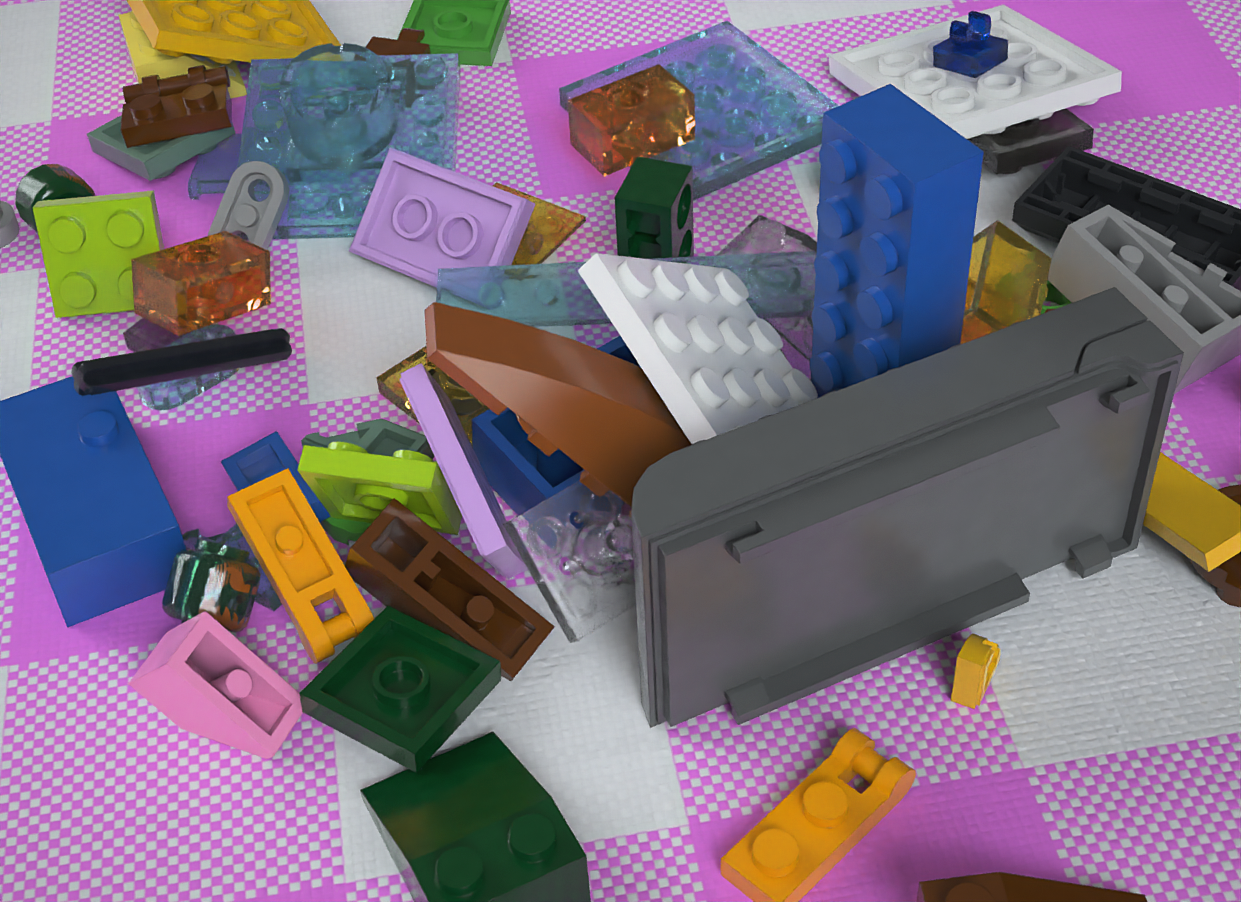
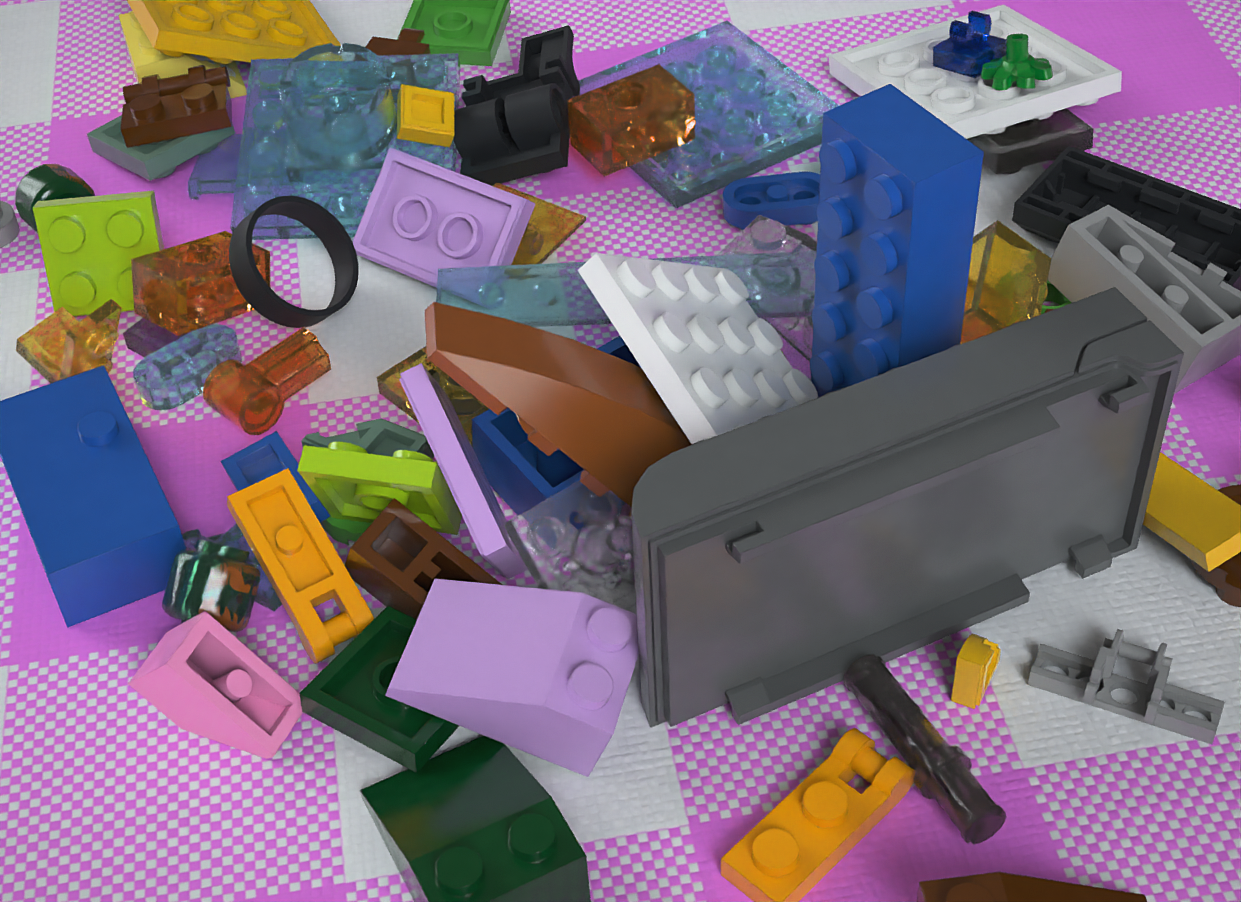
(67, 347): none -> clear yellow bracket
(180, 361): black axle -> none
(243, 212): light grey plate -> none
(257, 392): none -> clear orange piece
(329, 232): none -> black tyre
(425, 115): none -> yellow tile
(521, 667): none -> lavender slope
(522, 119): none -> black plate
(655, 210): dark green brick -> none
(780, 197): none -> blue plate
(940, 768): none -> clear smoke pin
(1016, 66): none -> green plant
(1153, 692): none -> light grey piece

